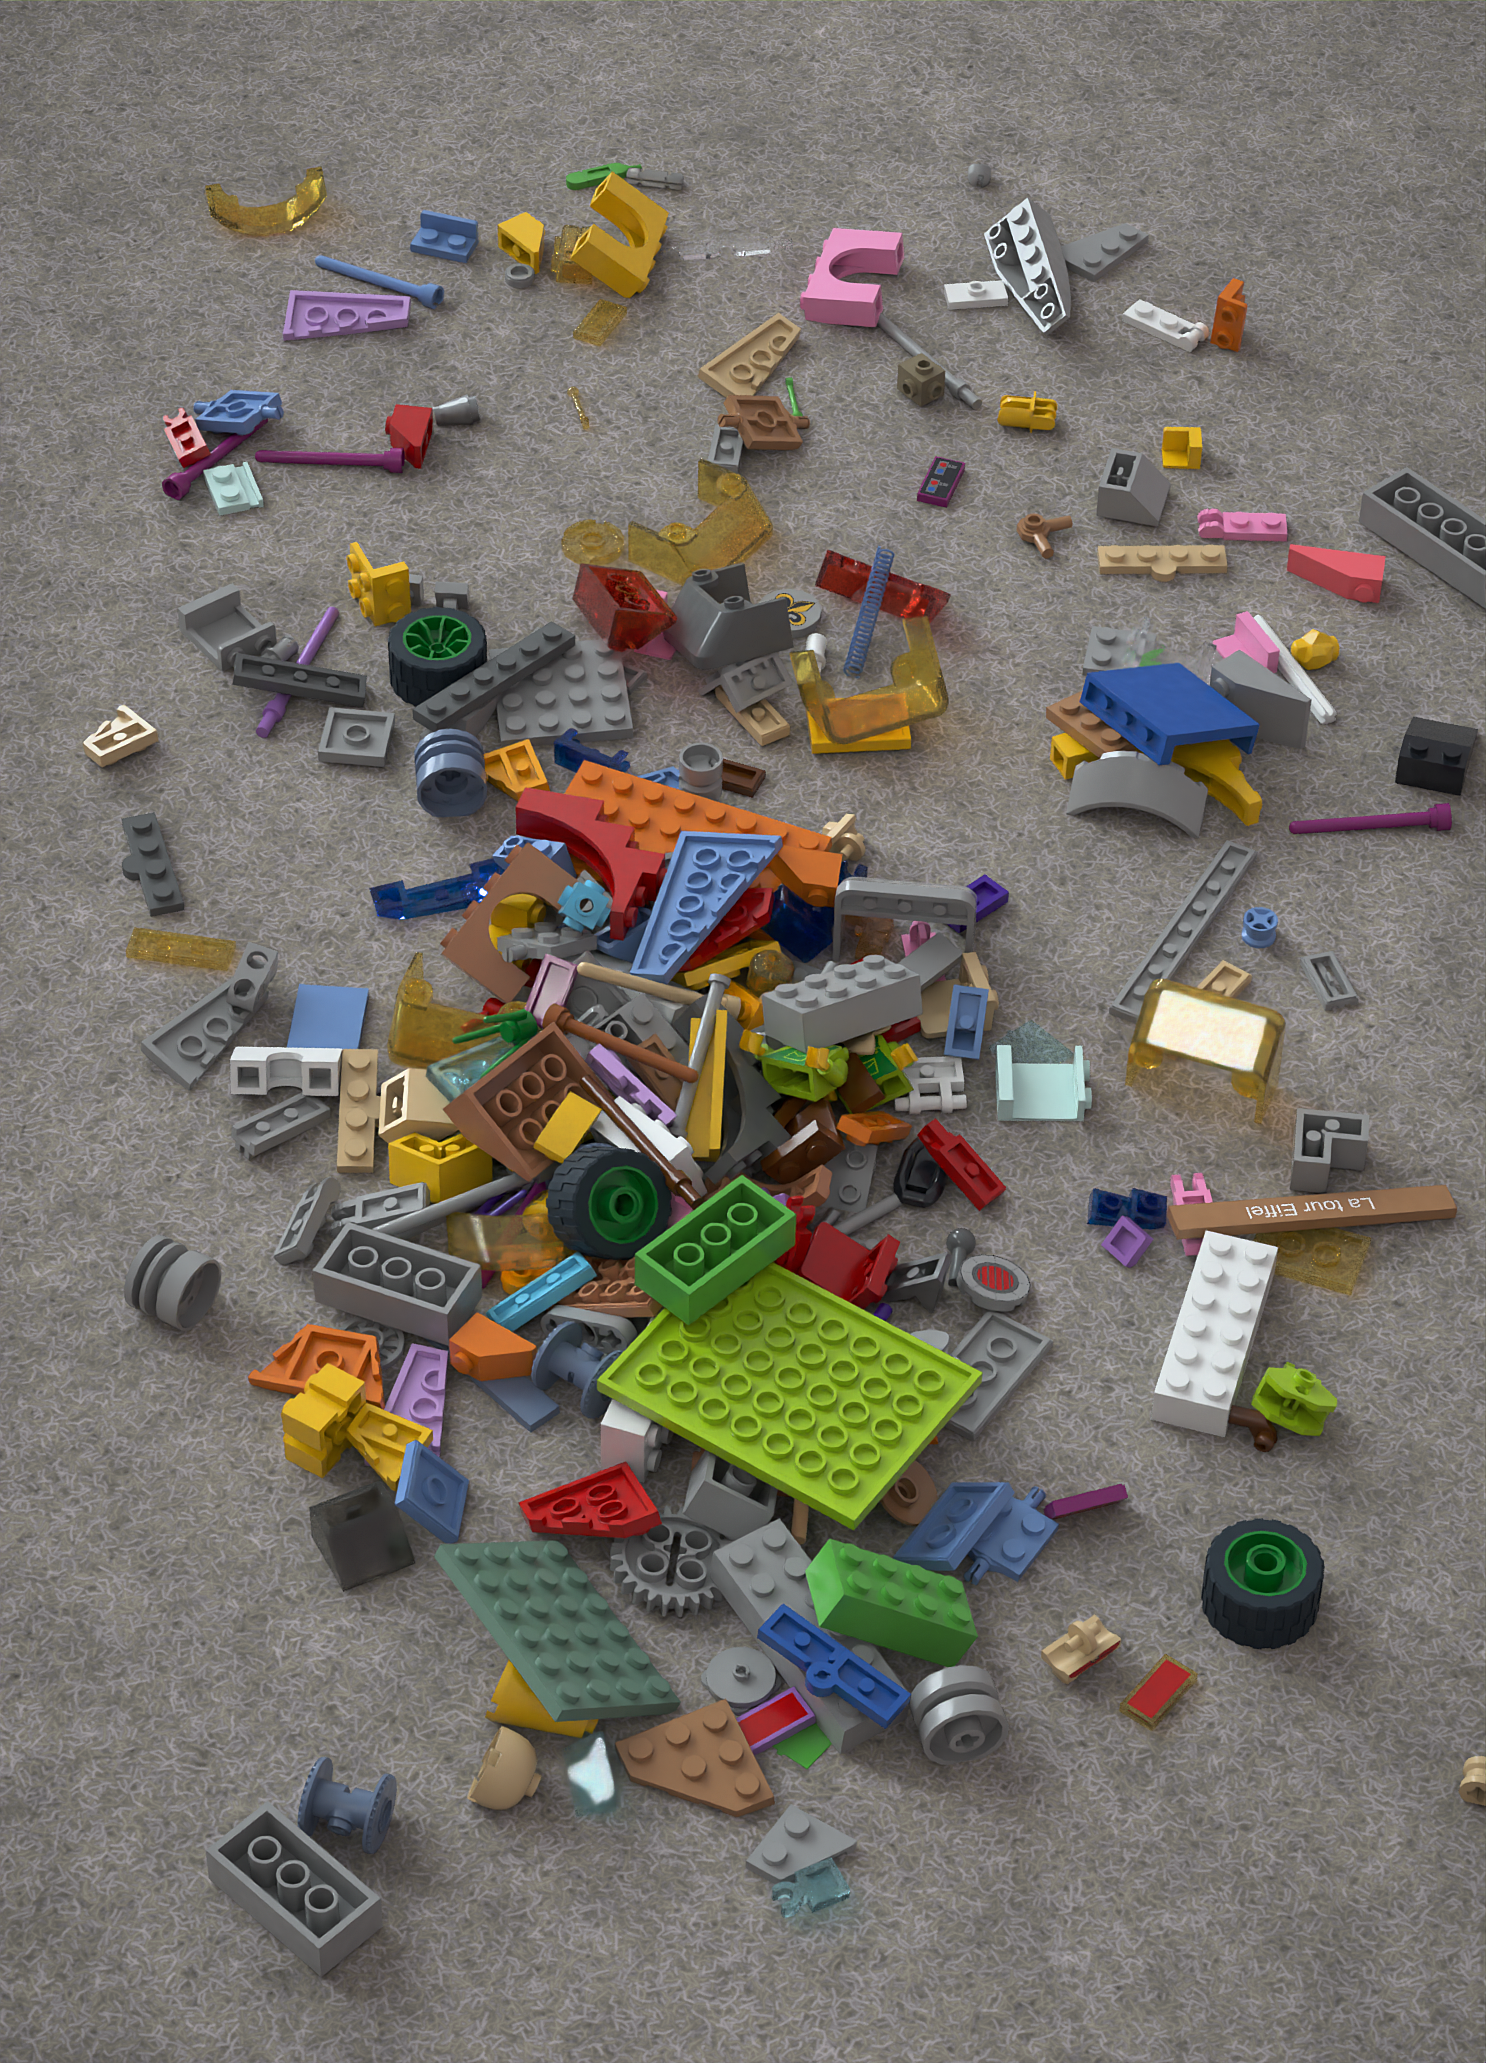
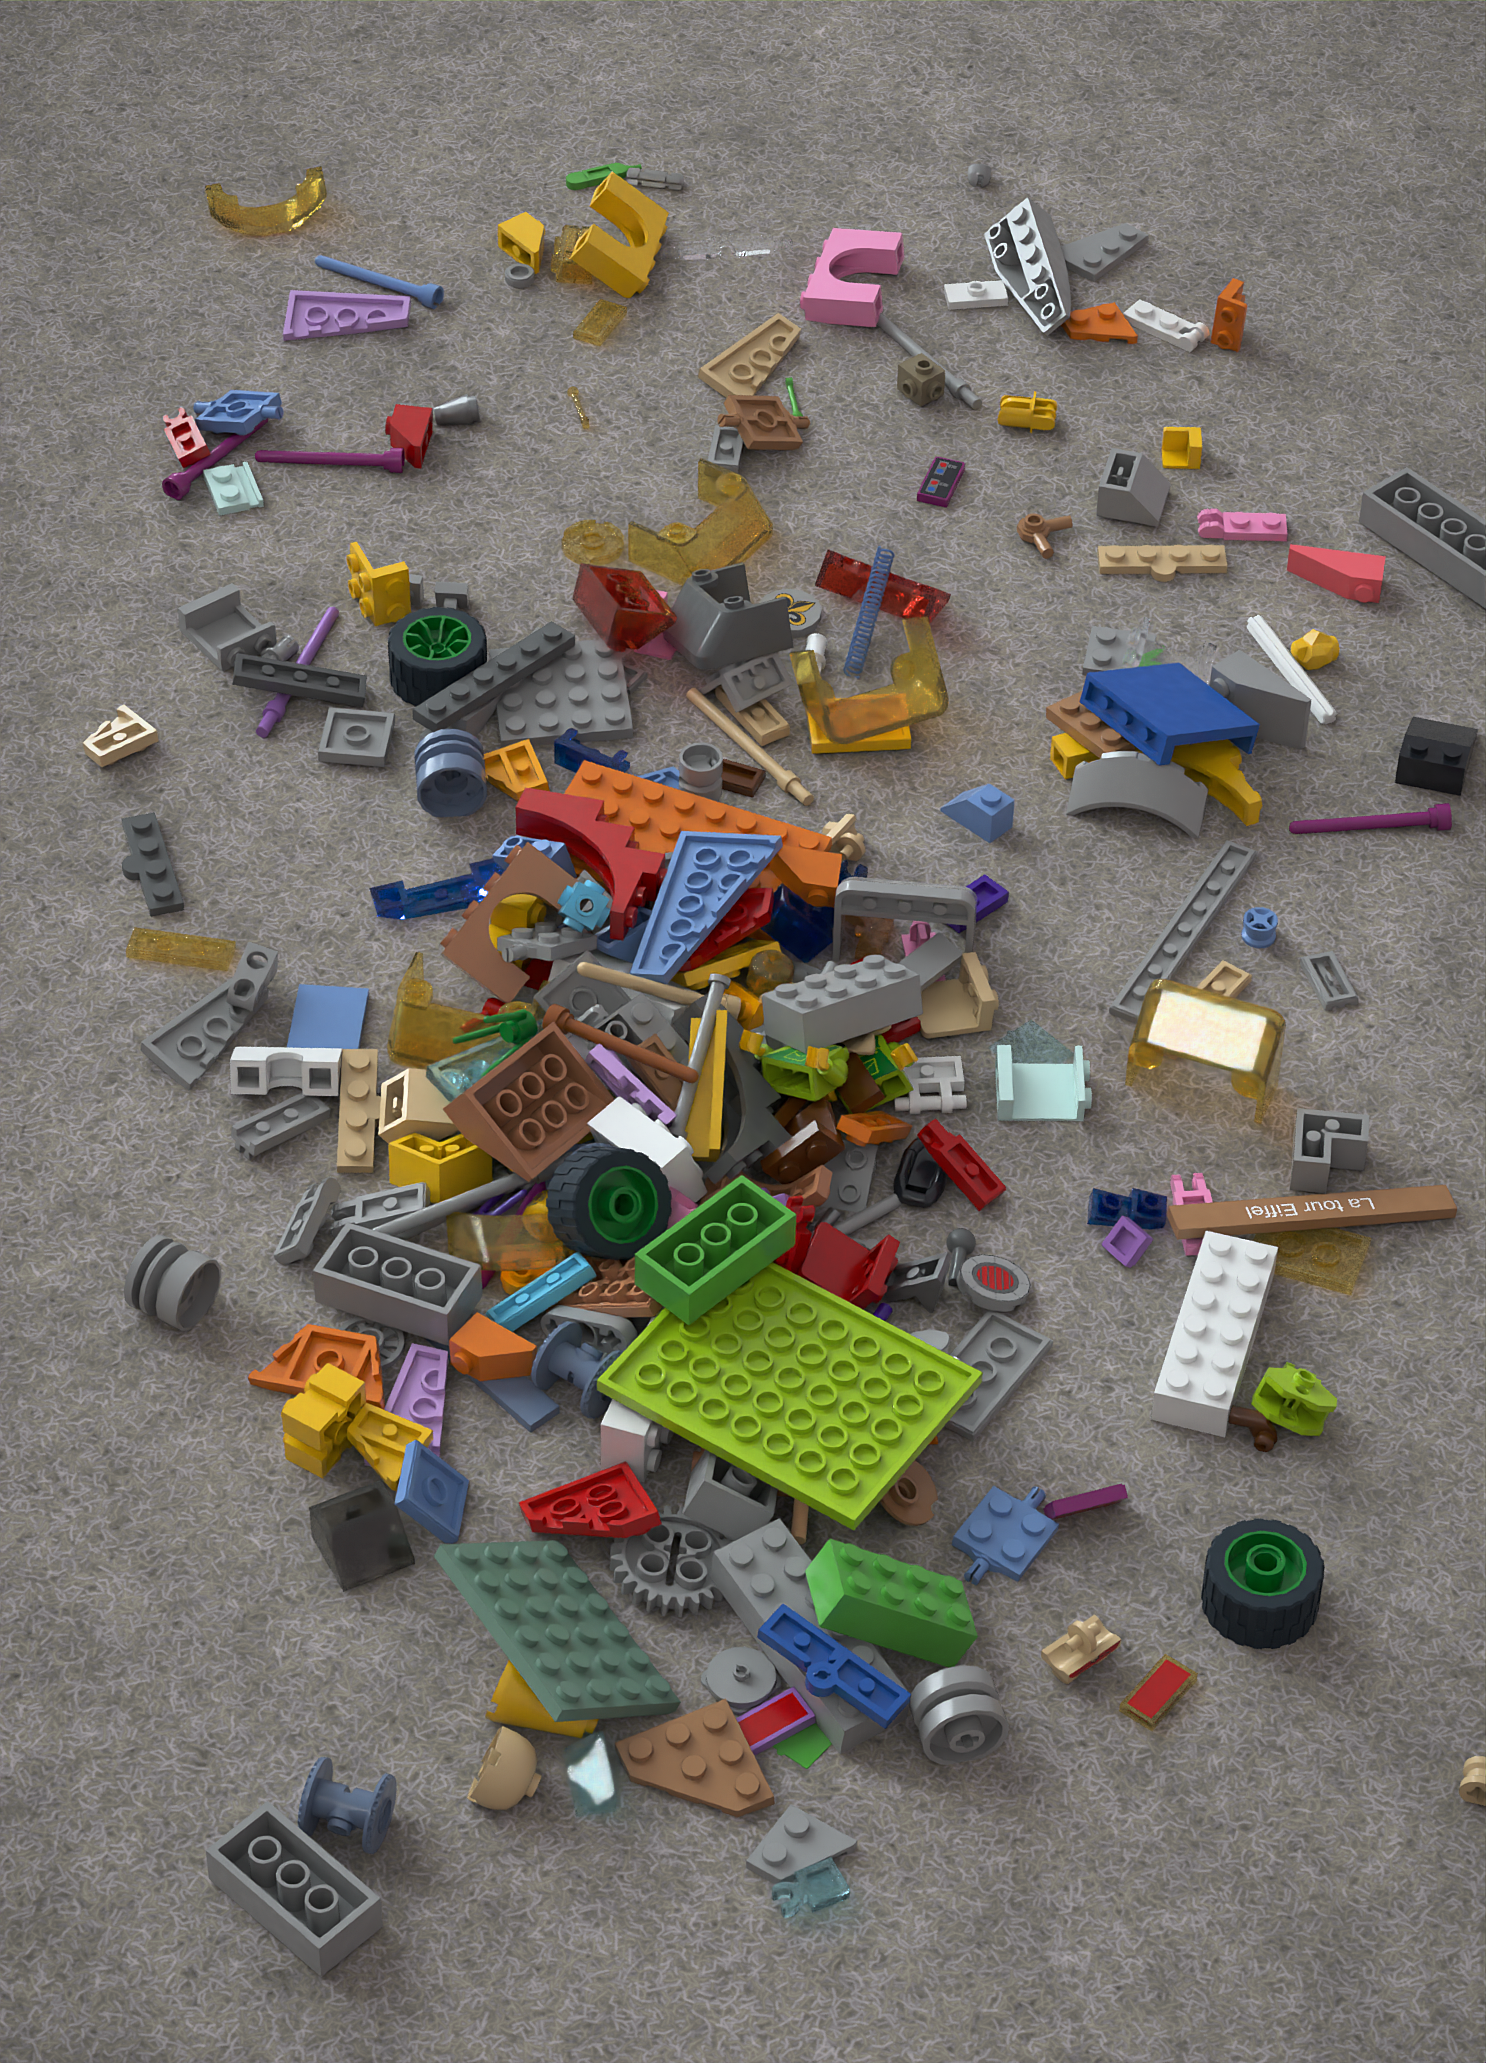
(445, 236): medium blue bracket -> none
(551, 986): tile -> none
(567, 1128): yellow slope -> none
(676, 1179): reddish brown bar -> none
(785, 778): none -> tan bar
(954, 1525): medium blue tile -> none
(966, 1022): medium blue slope -> none
(982, 811): none -> medium blue slope
(1099, 324): none -> orange wing
(1251, 640): bright pink panel -> none

